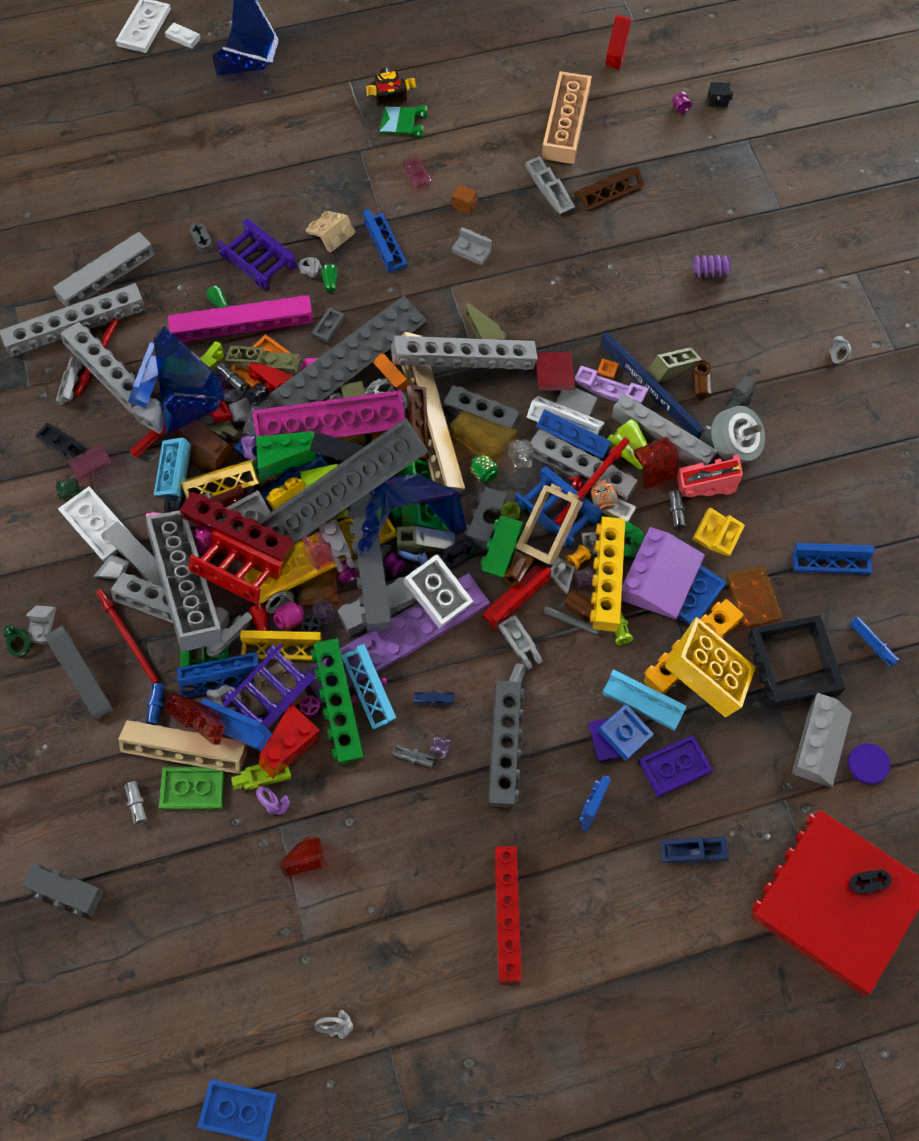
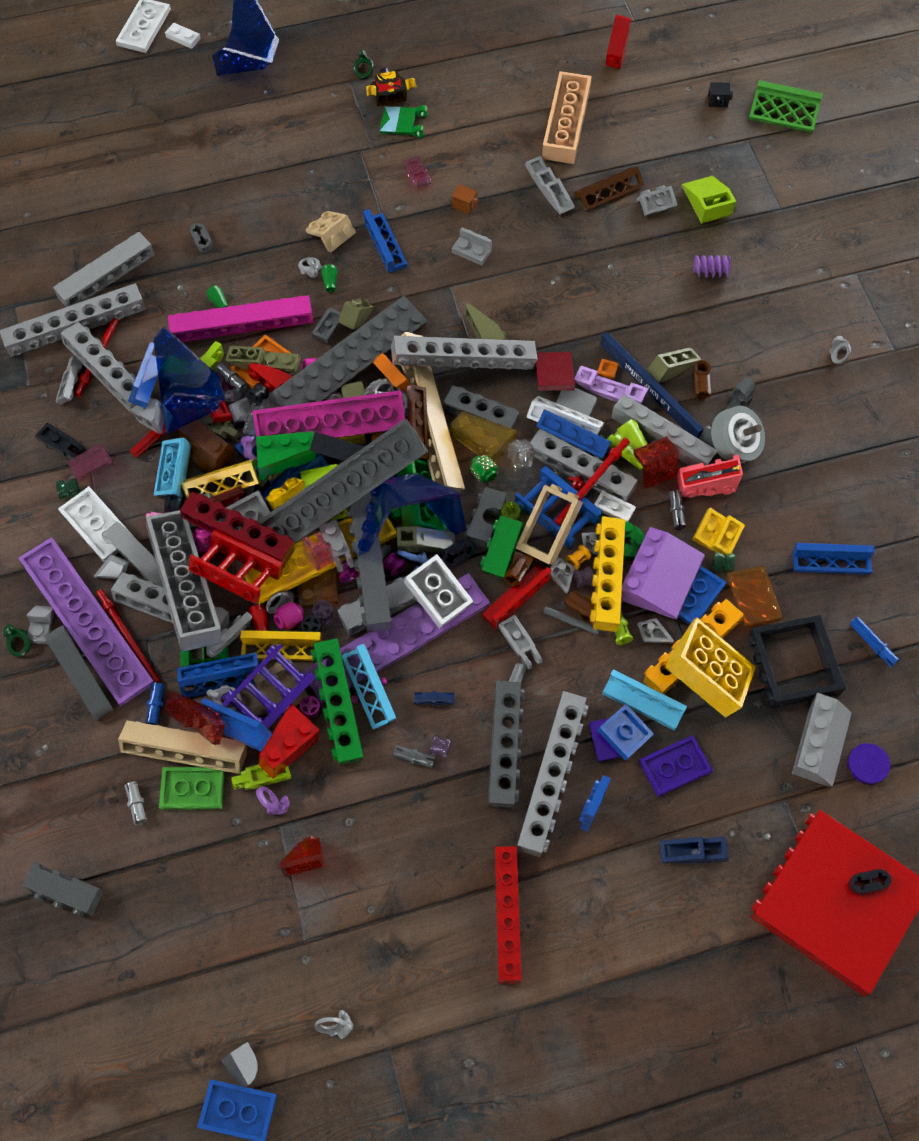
(86, 621): none -> medium lavender plate
(241, 1065): none -> brick
(261, 240): dark purple fence -> none
(355, 313): none -> olive slope
(363, 58): none -> dark green piece
(536, 844): none -> light grey brick
(604, 495): nougat head -> none
(654, 632): none -> light grey piece
(658, 200): none -> light grey bracket
(681, 102): magenta wheel -> none
(710, 198): none -> lime slope
(723, 562): none -> clear green wheel
(787, 95): none -> bright green fence

